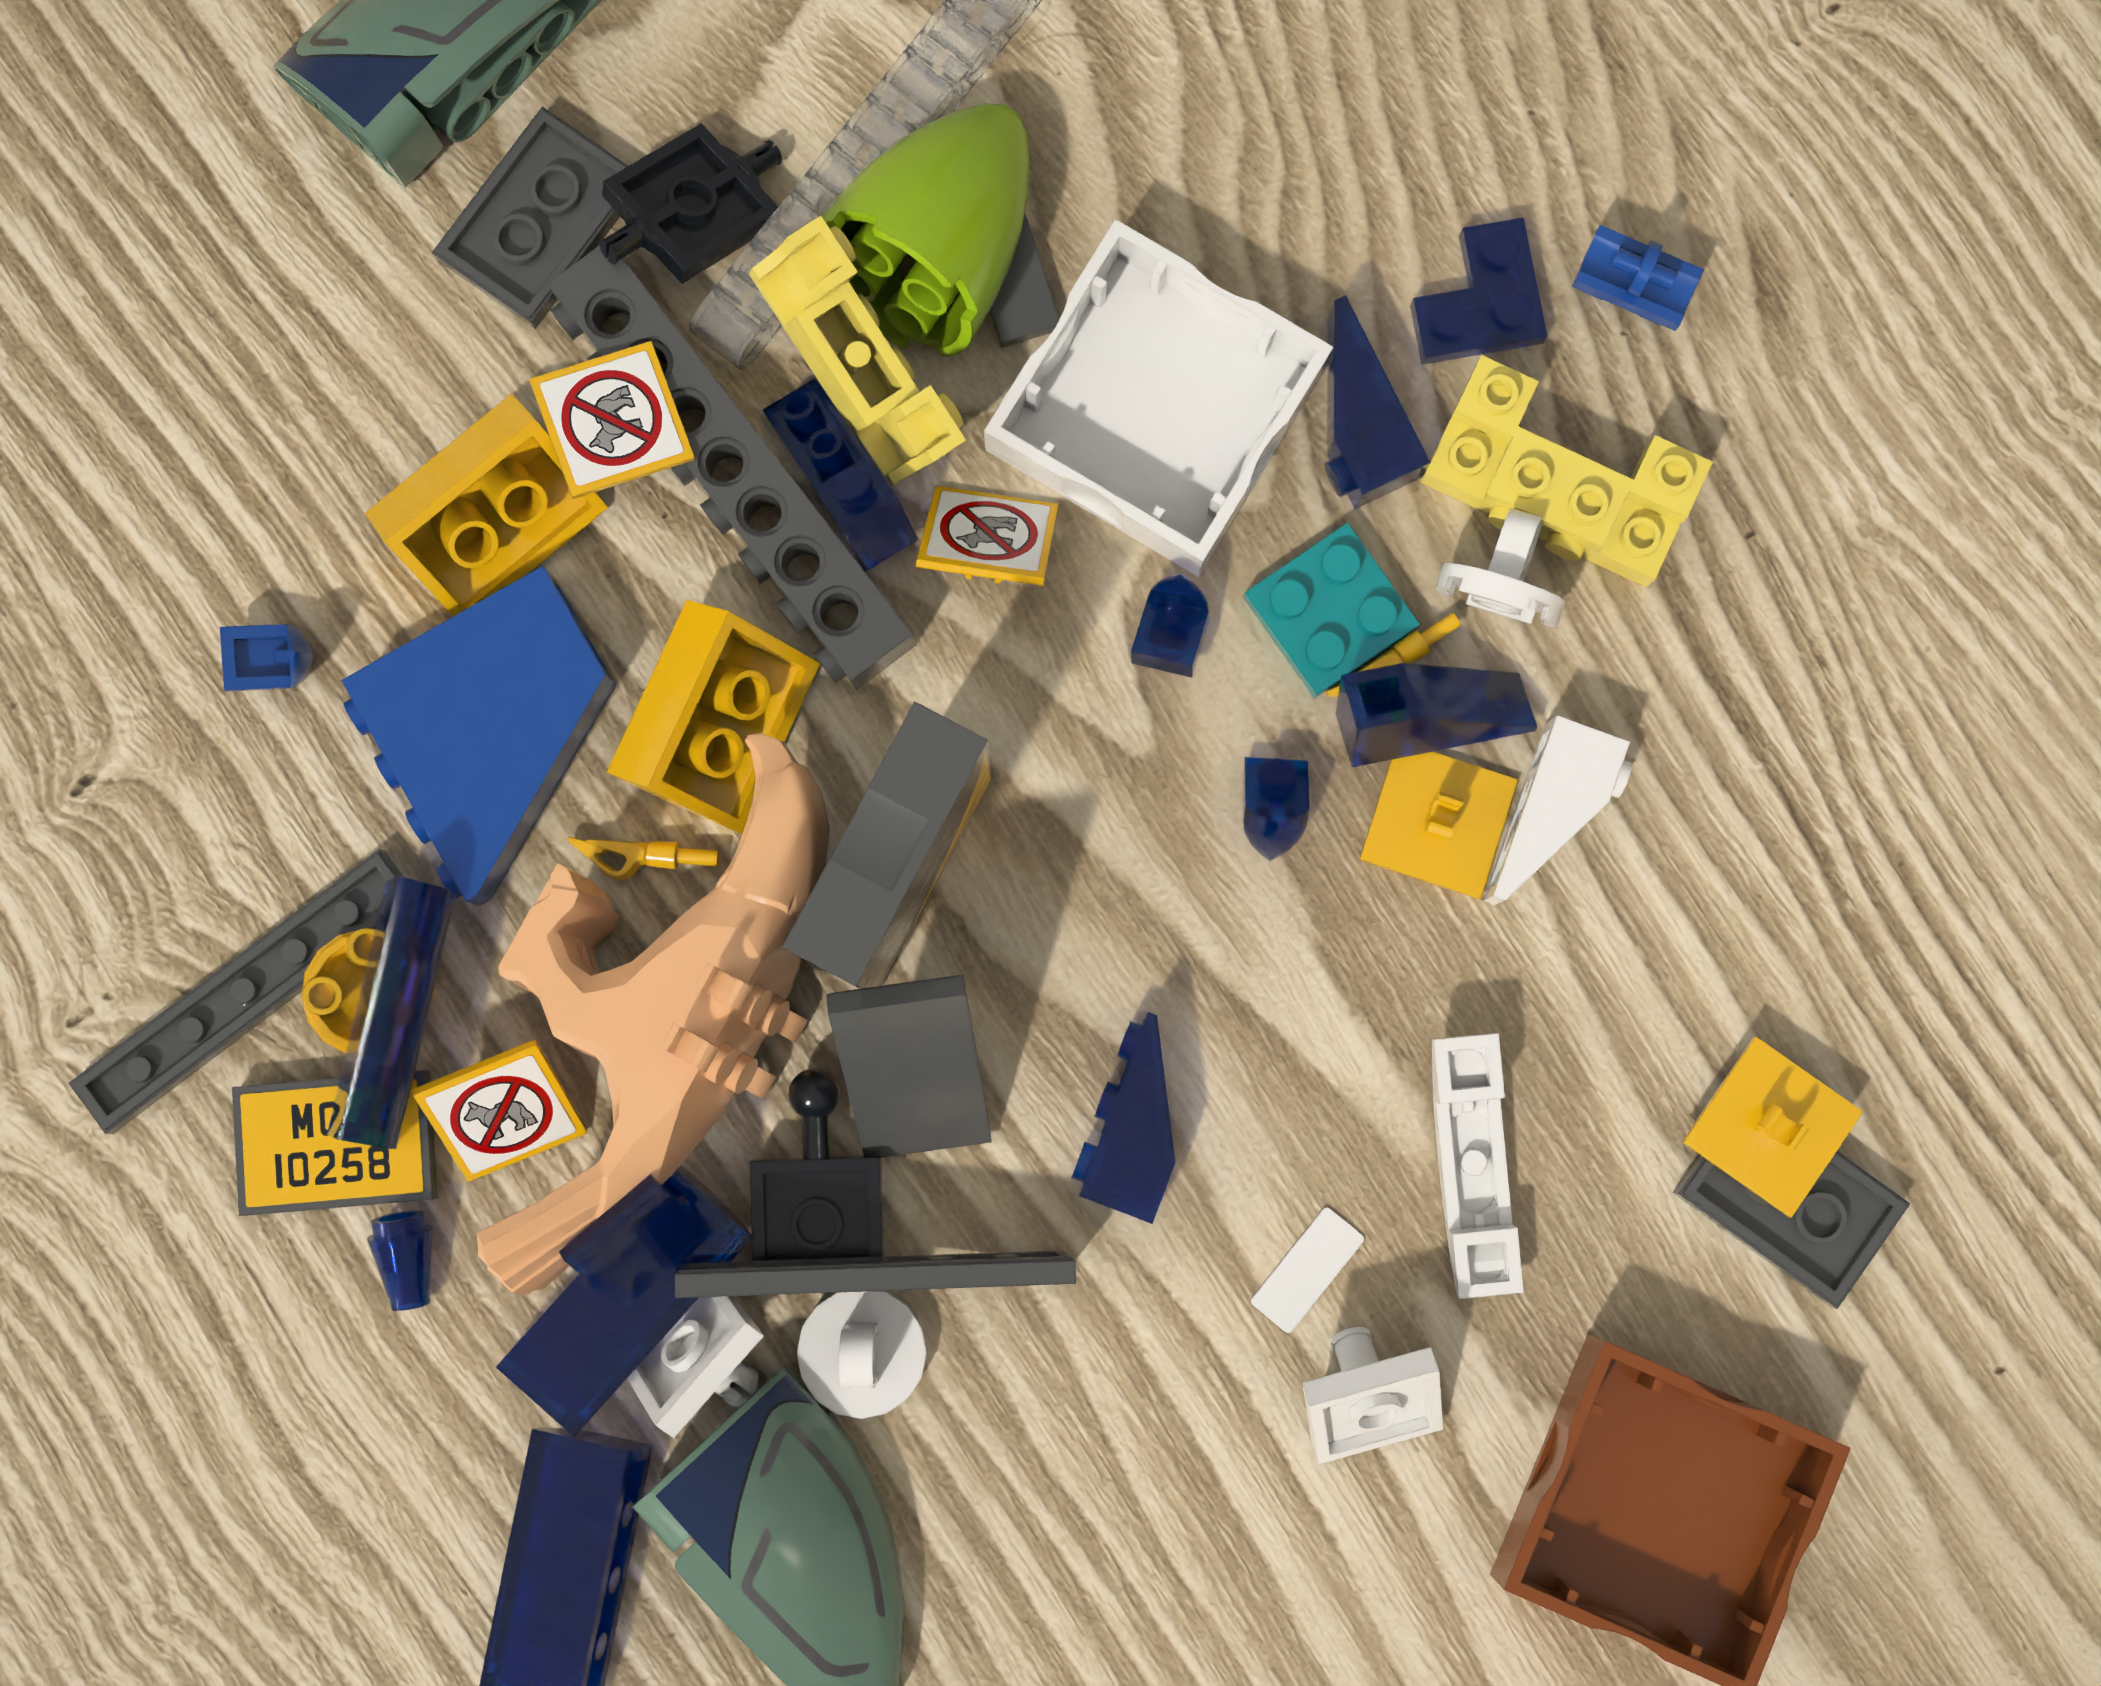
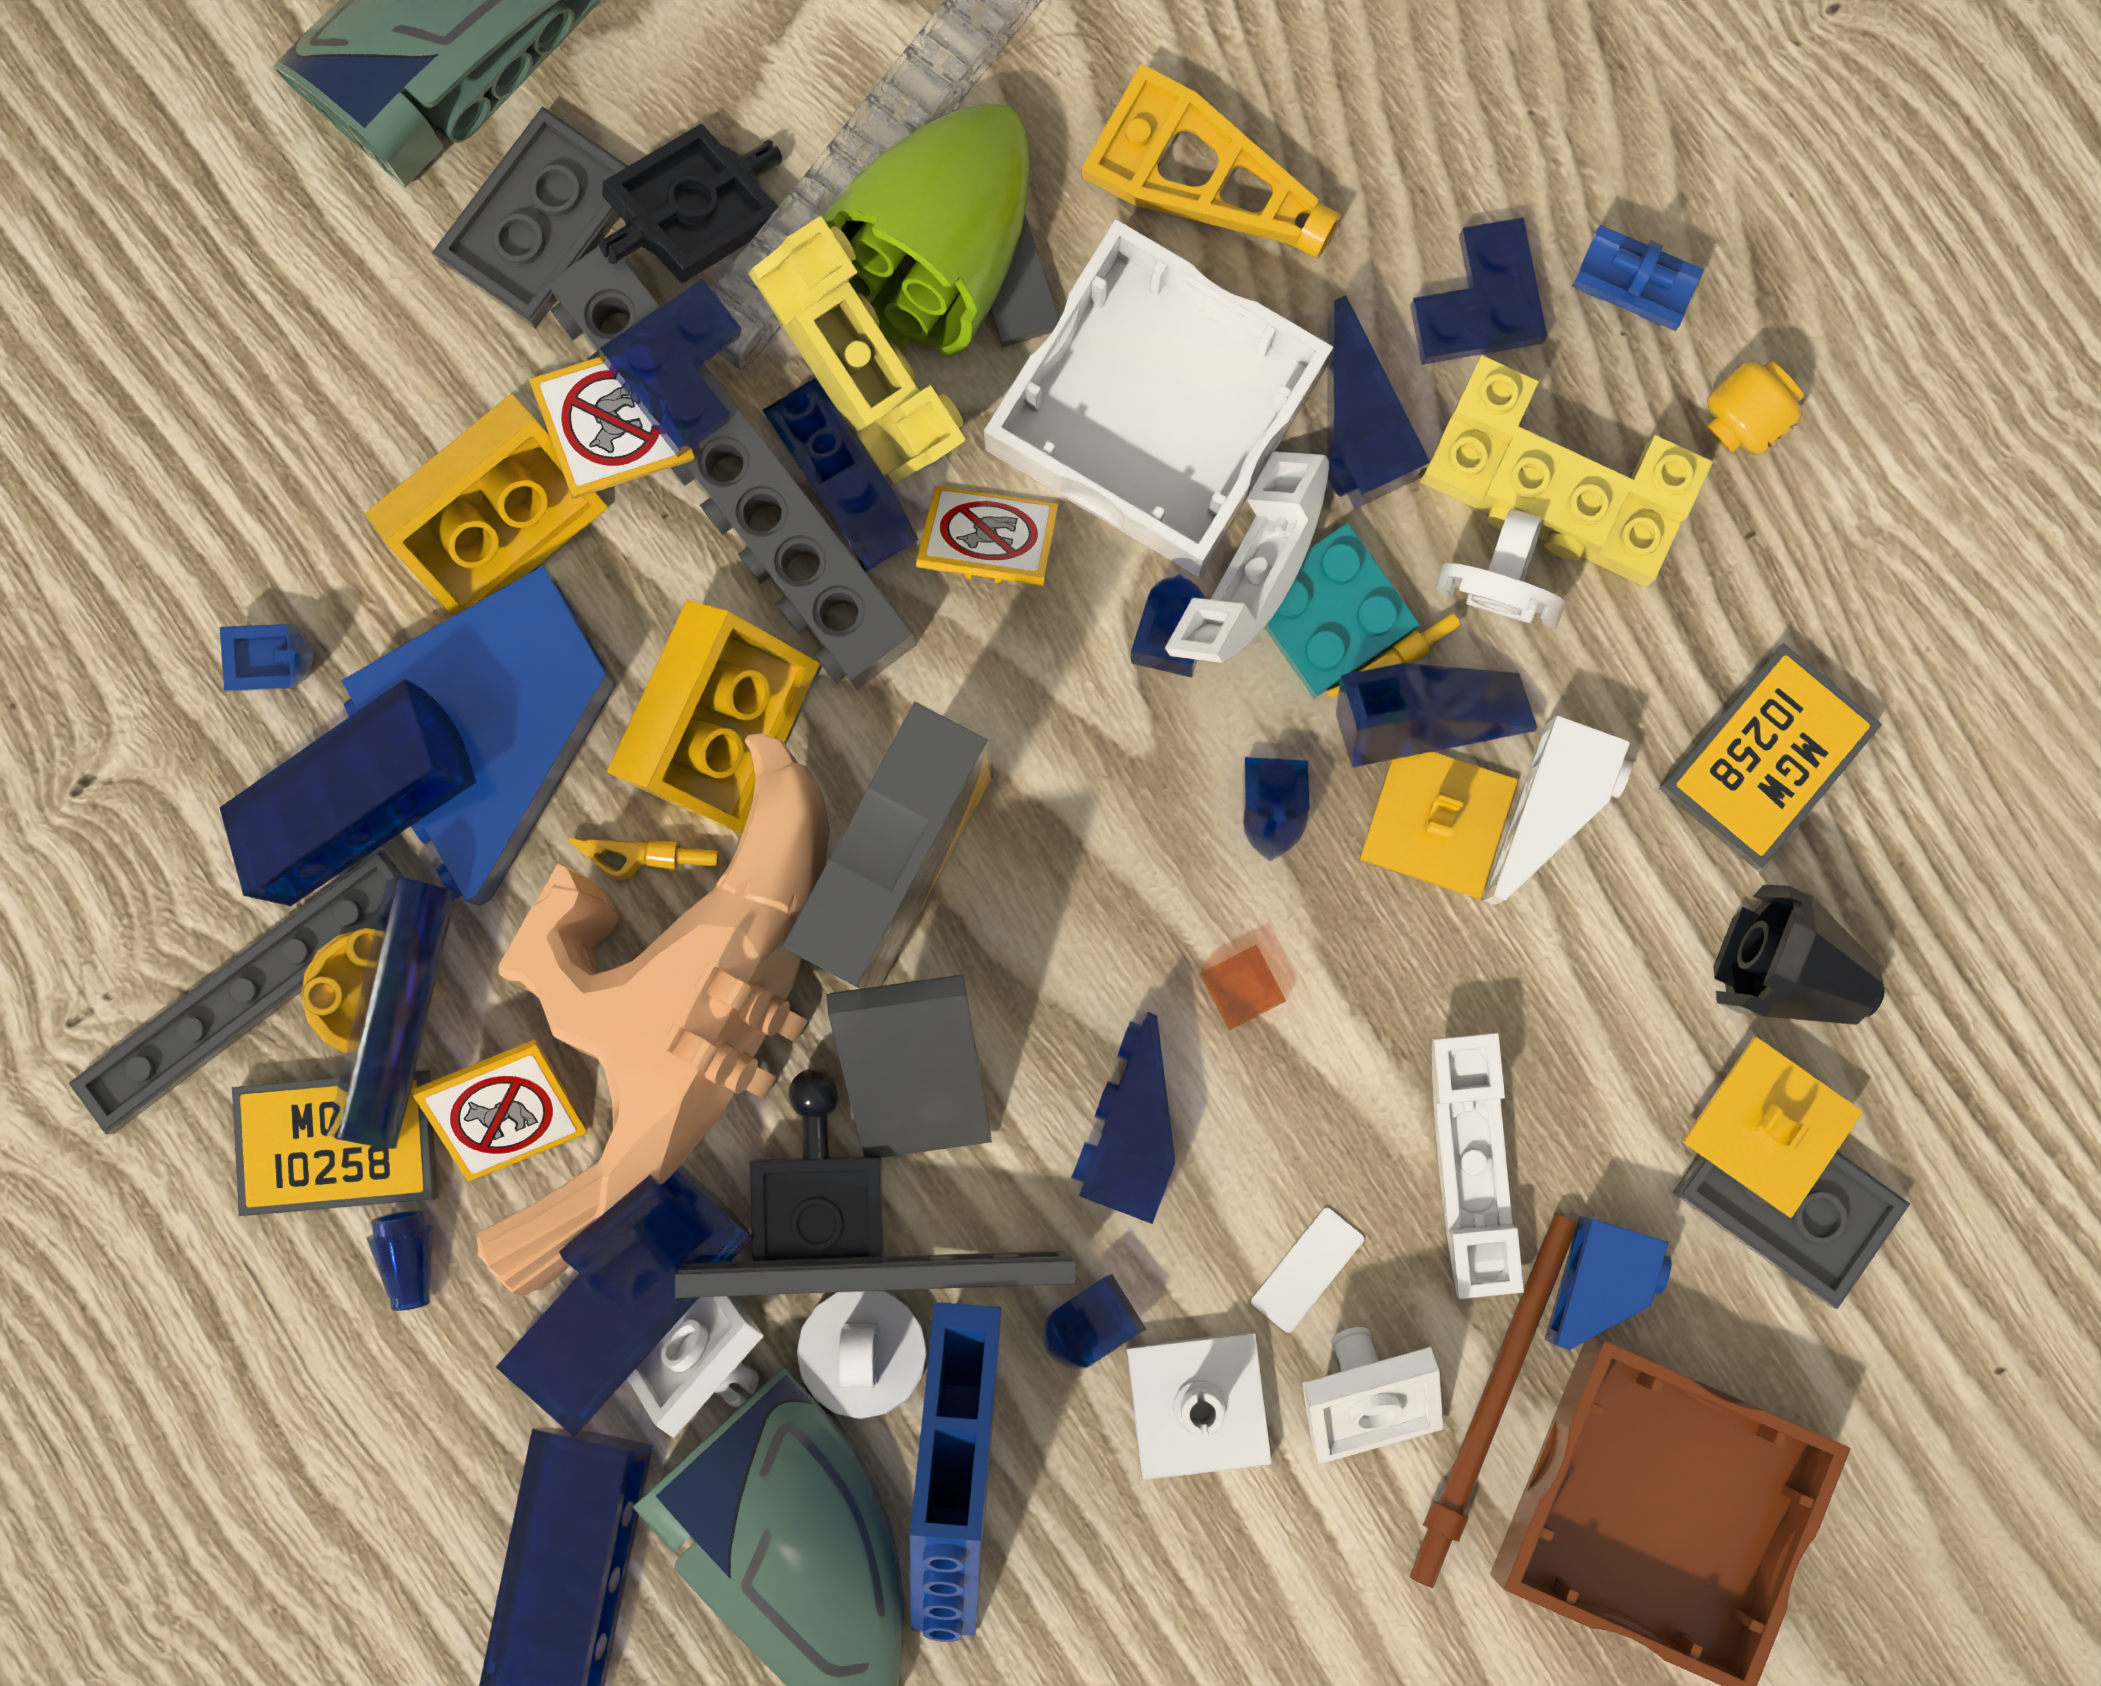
(345, 795): none -> clear blue brick
(659, 361): none -> clear blue plate
(953, 1471): none -> blue slope
(1091, 1325): none -> clear blue plate
(1139, 136): none -> yellow plate
(1198, 1405): none -> white tile
(1242, 987): none -> clear orange tile
(1265, 565): none -> white slope
(1447, 1517): none -> dark orange bar
(1605, 1281): none -> blue slope
(1754, 407): none -> yellow head
(1770, 756): none -> yellow tile
(1795, 963): none -> black cone

